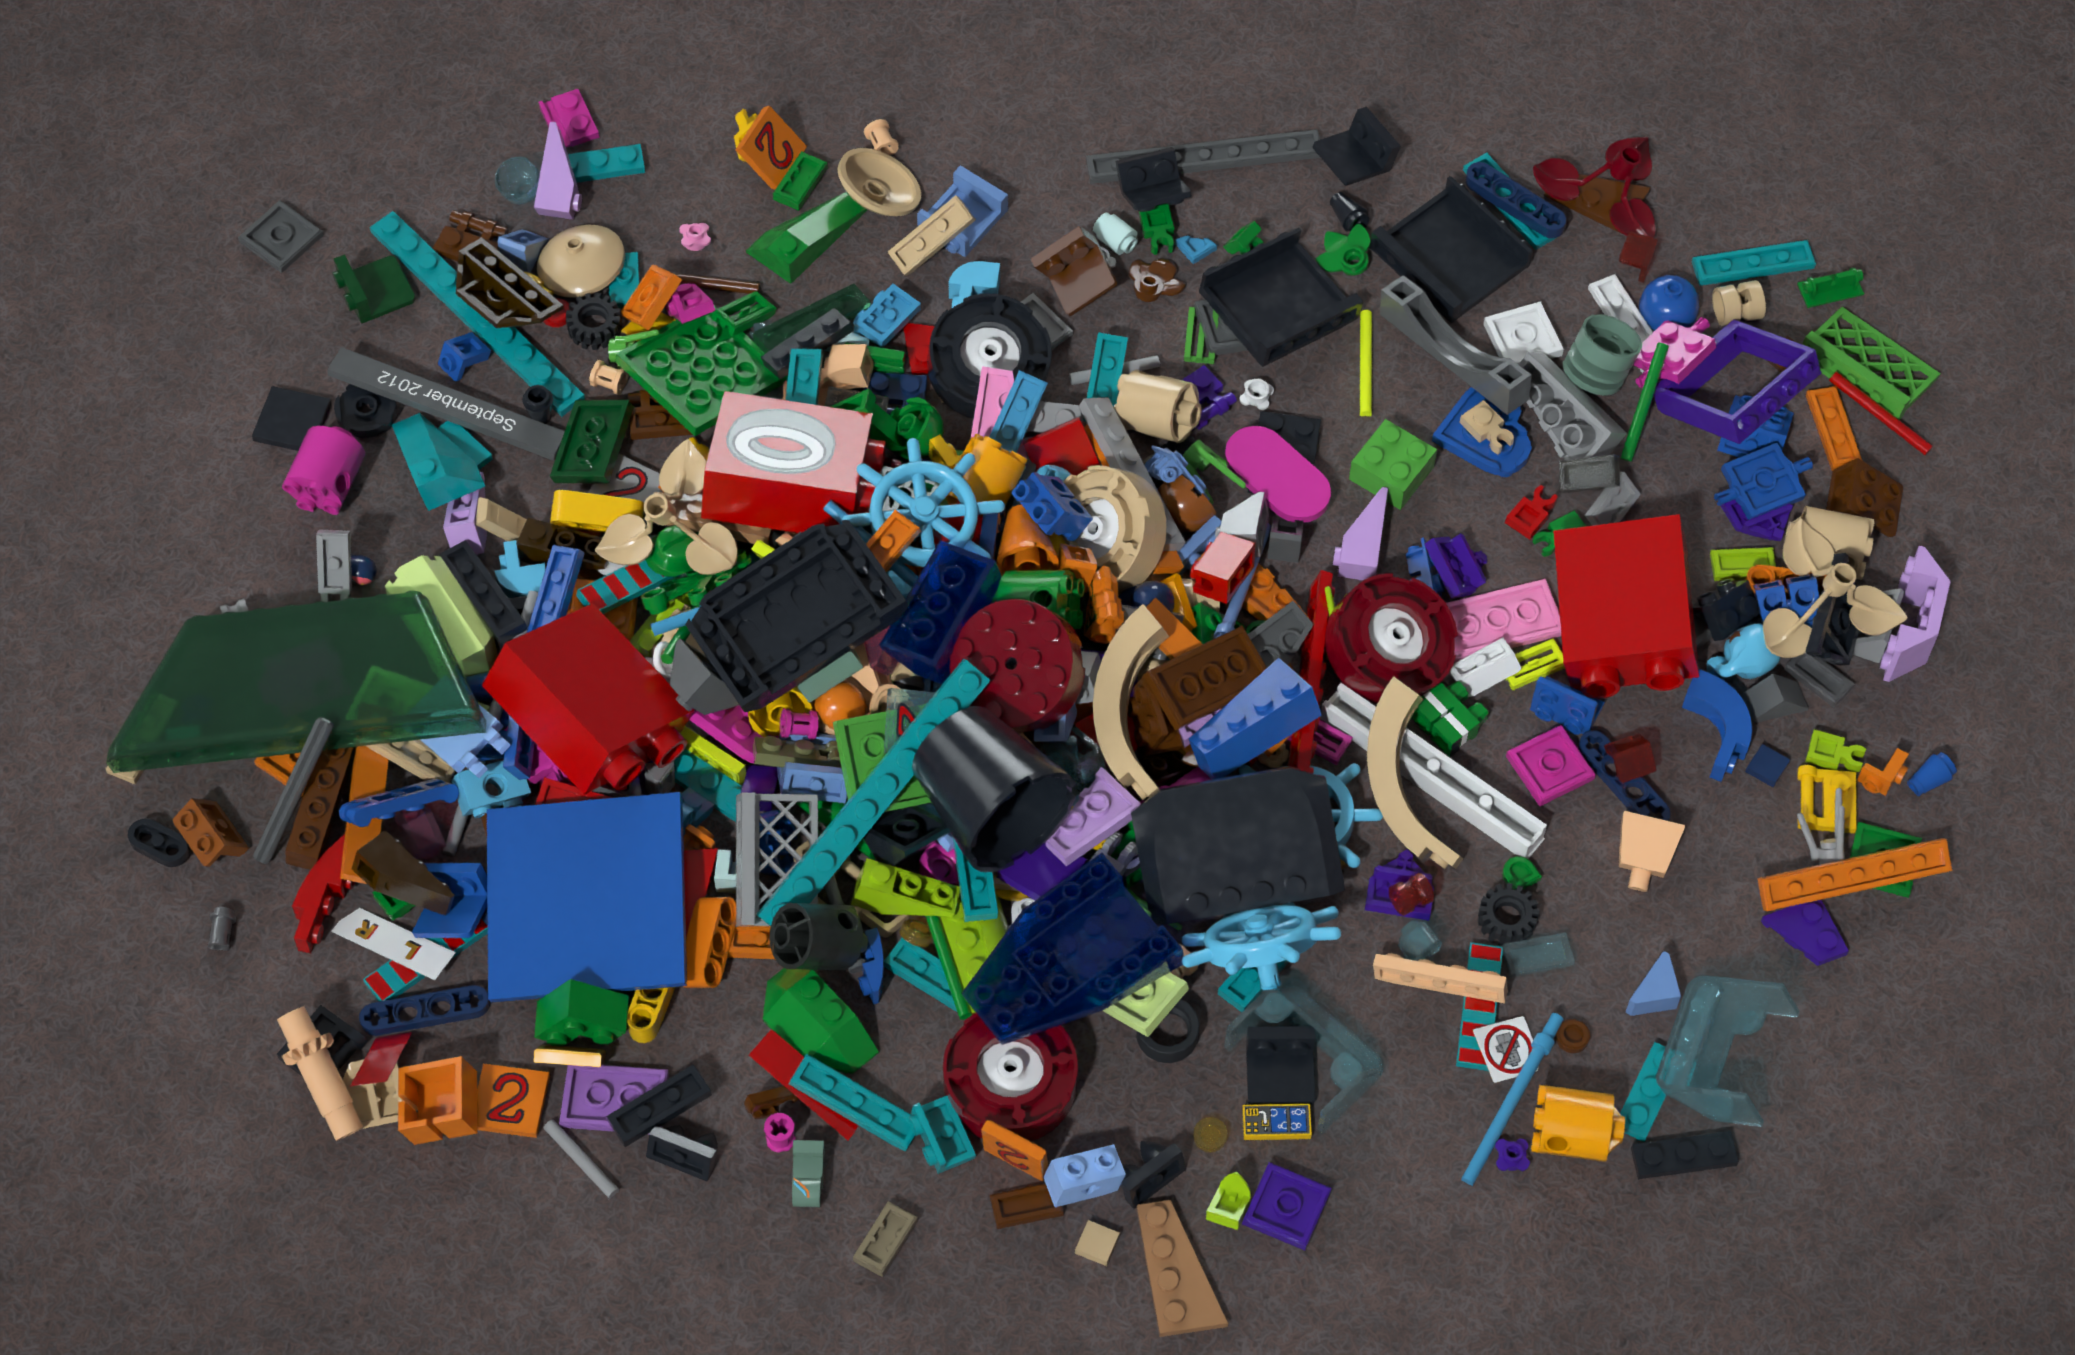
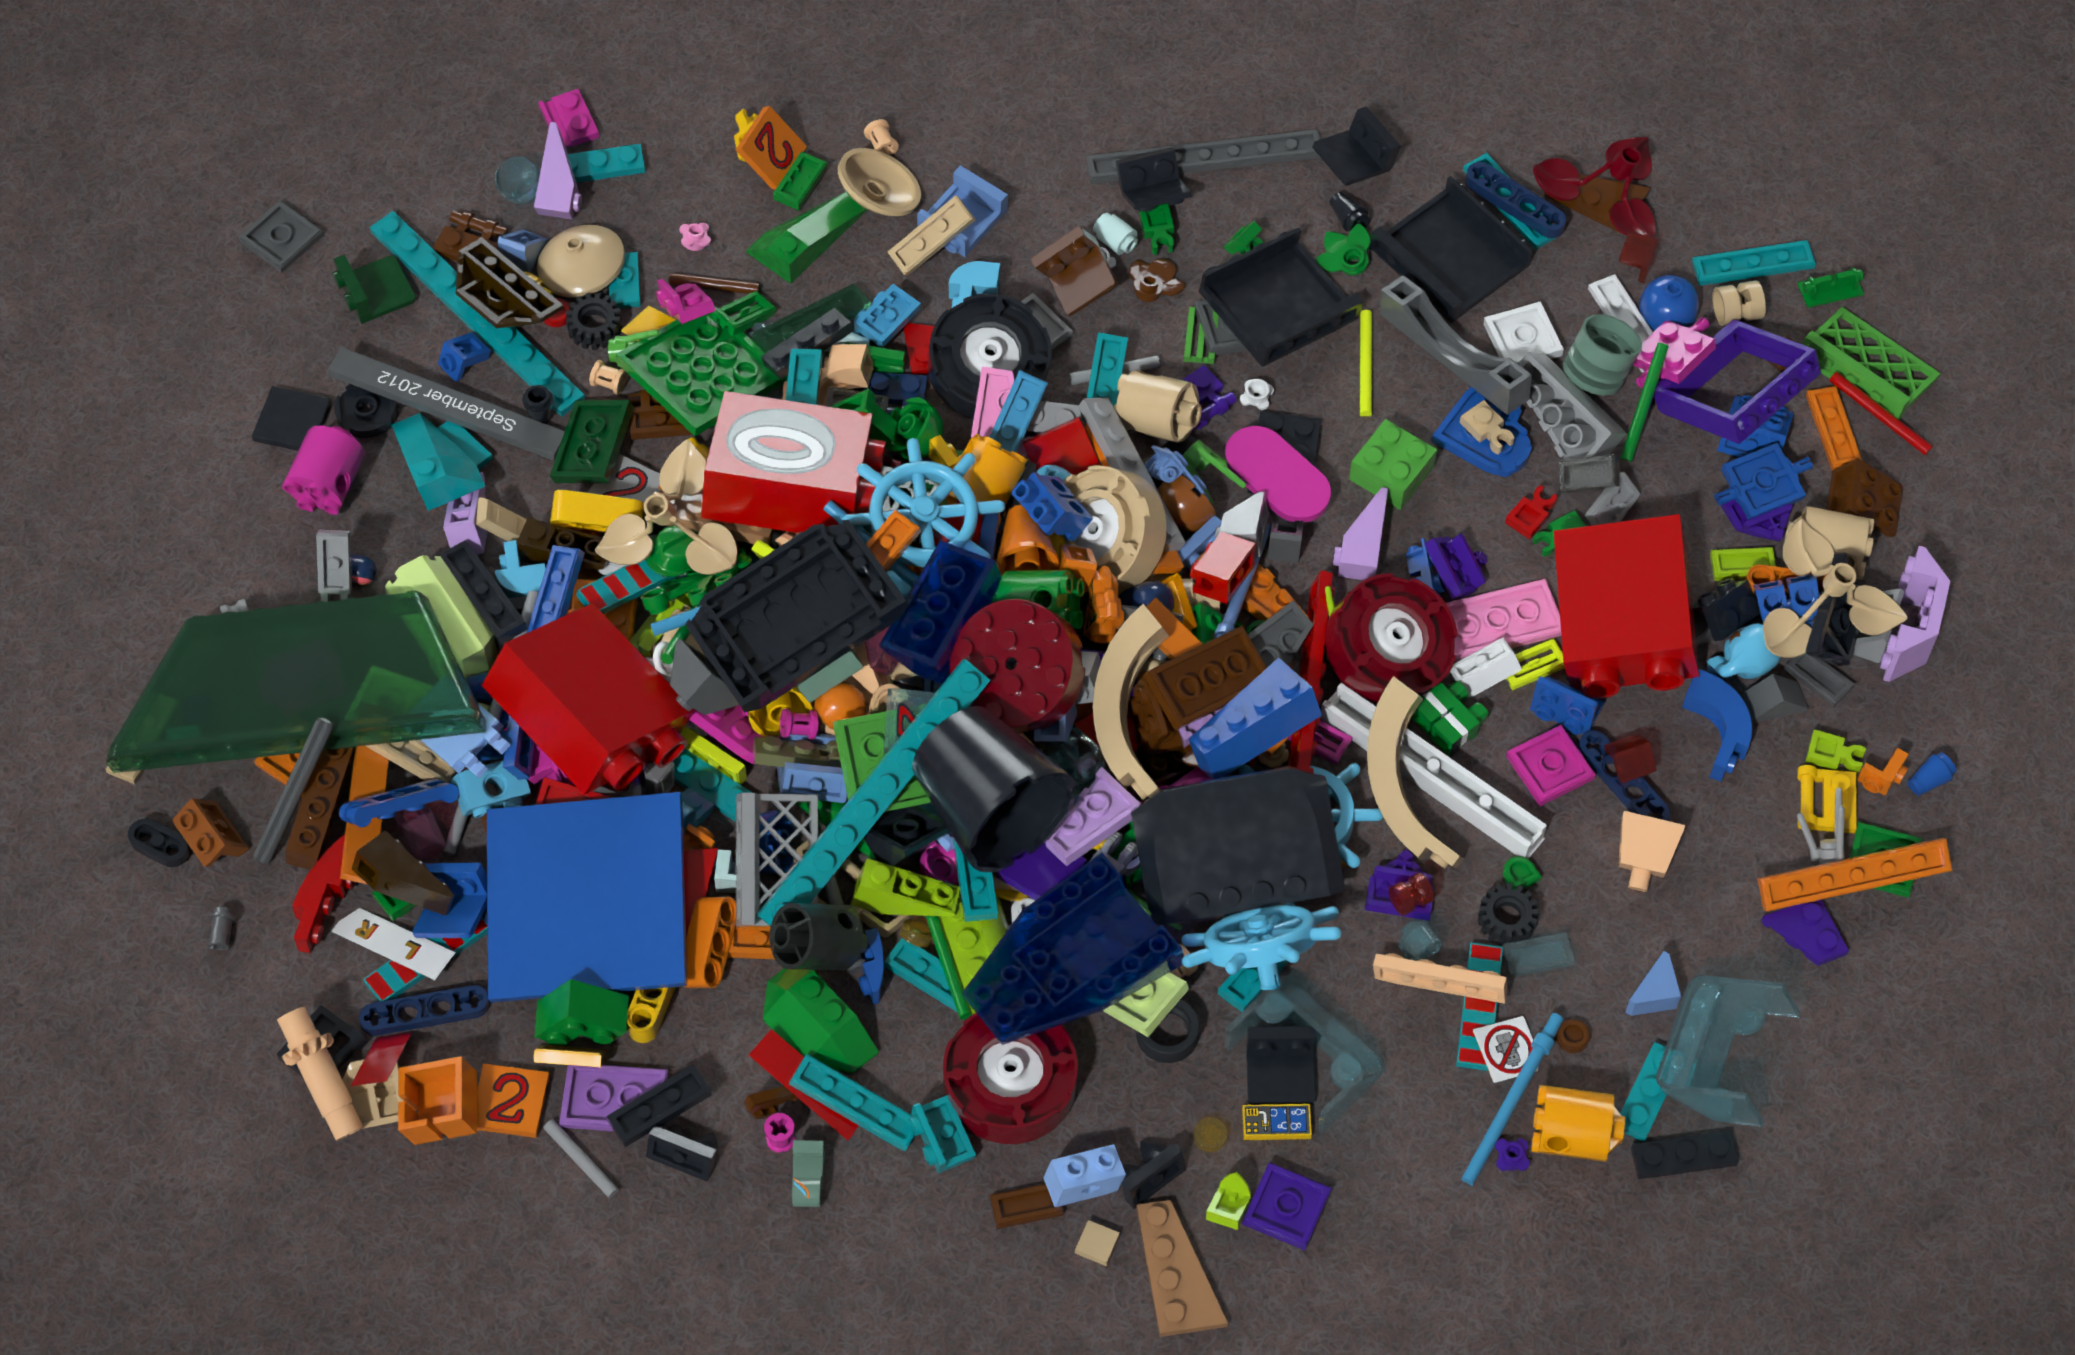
(650, 296): orange tile -> none
(761, 781): dark purple tile -> none
(885, 1239): dark tan plate -> none
(1014, 1149): orange tile -> none
(1195, 248): dark azure tile -> none
(1767, 765): dark blue tile -> none

